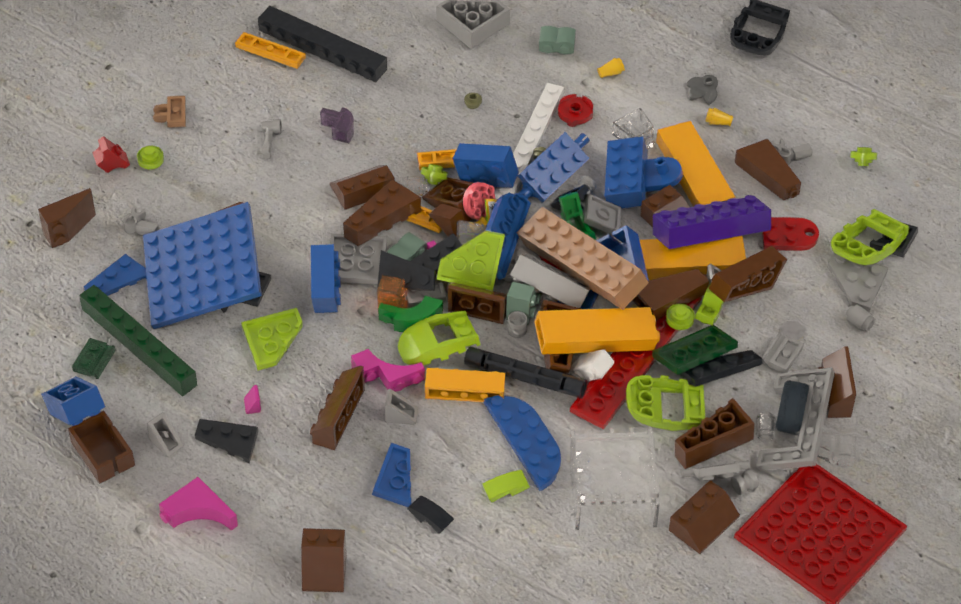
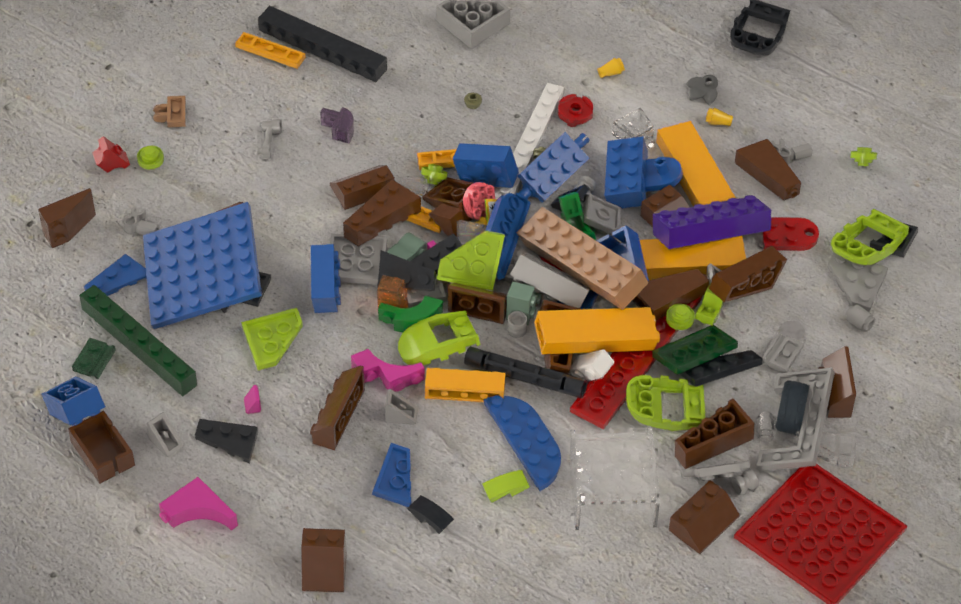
(557, 40): sand green brick -> none

